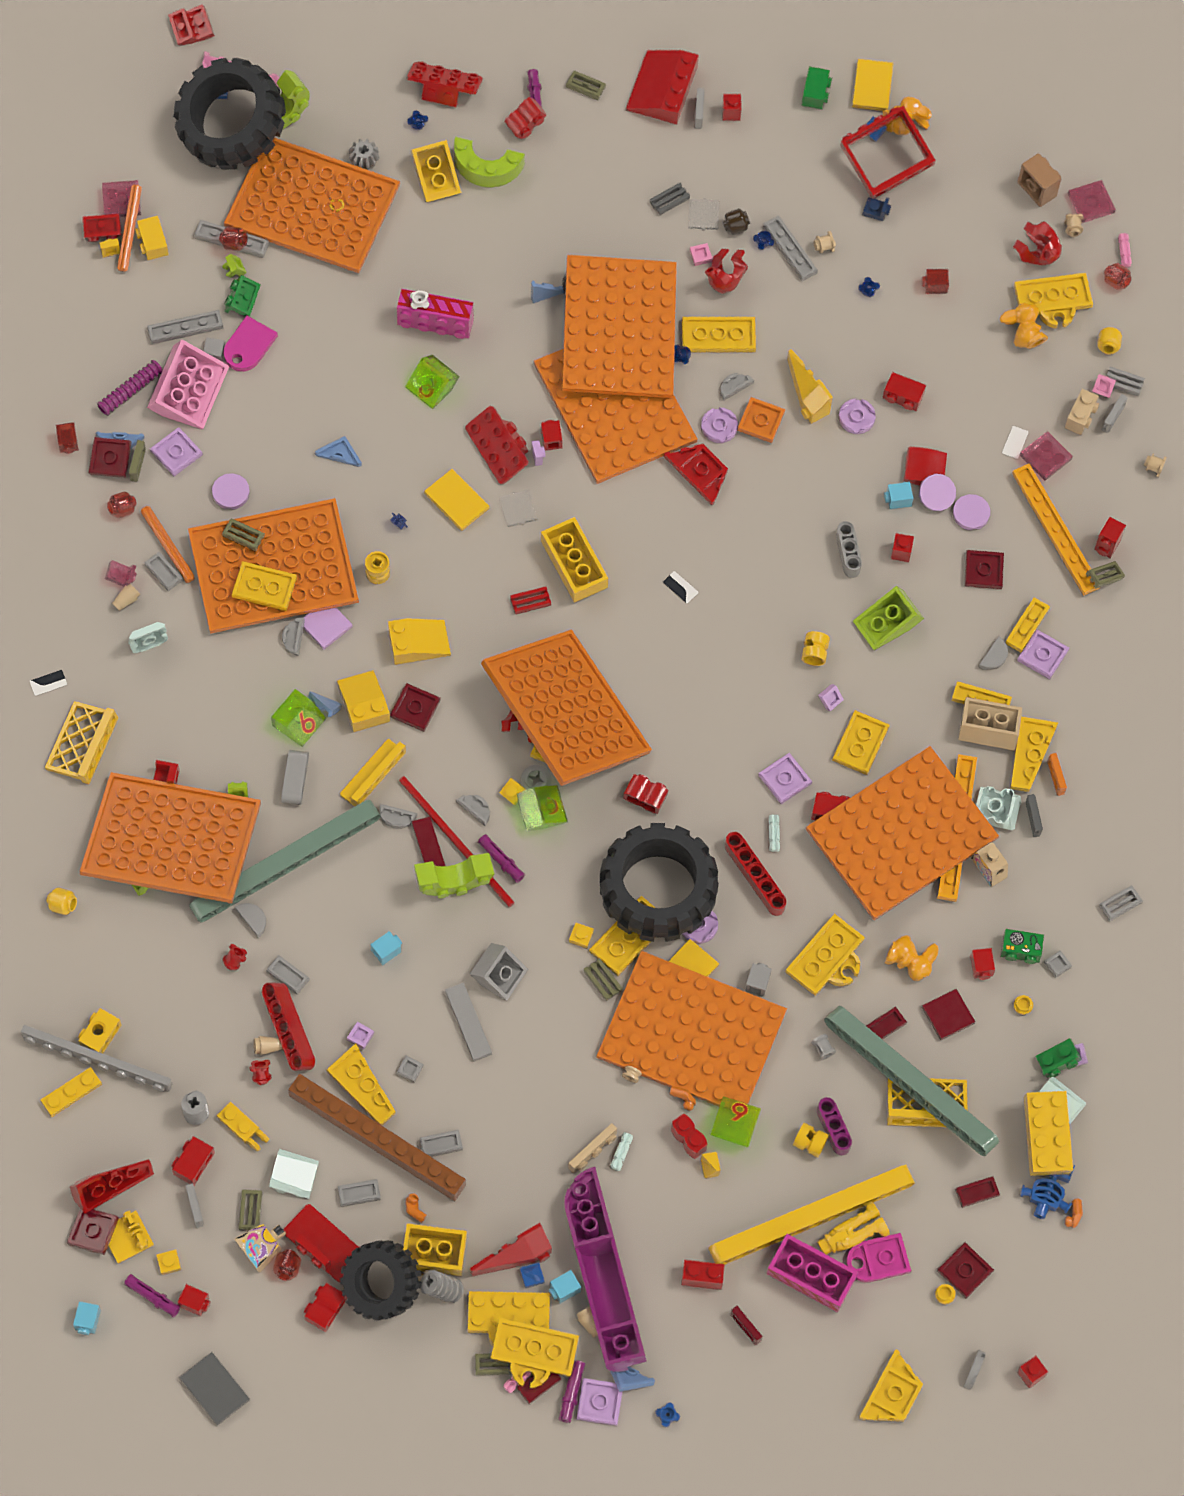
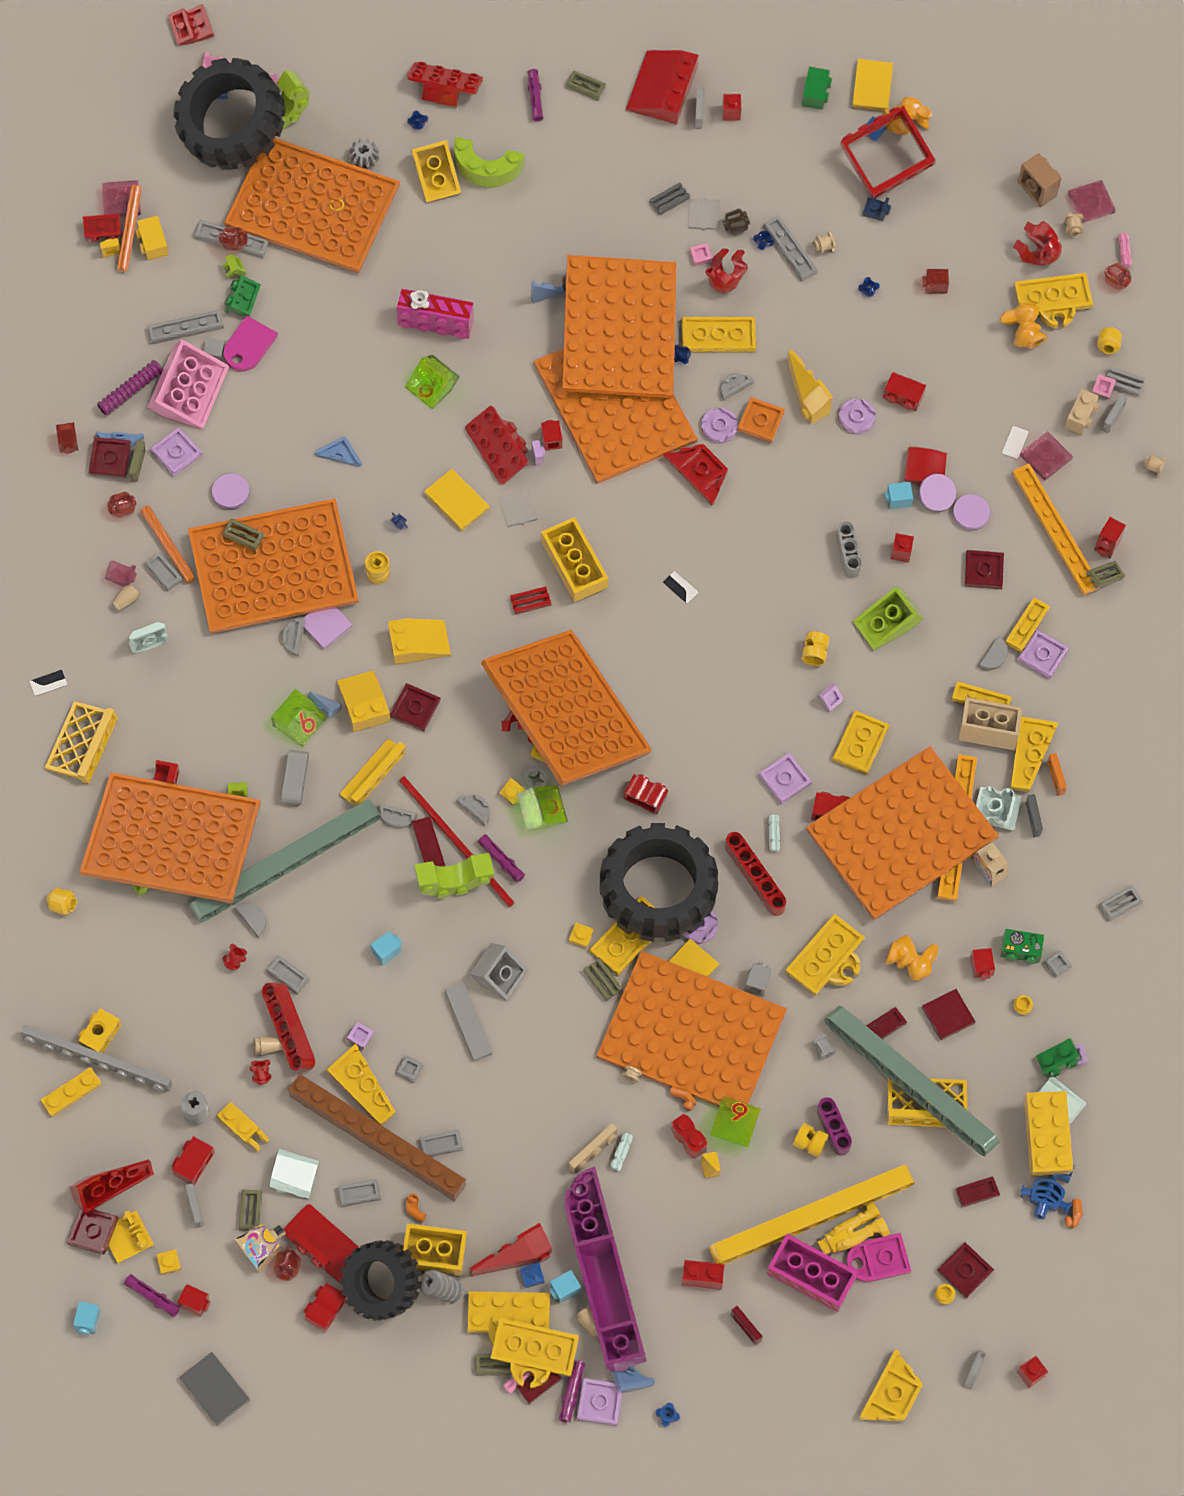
(264, 586): yellow tile -> none
(525, 118): red brick -> none

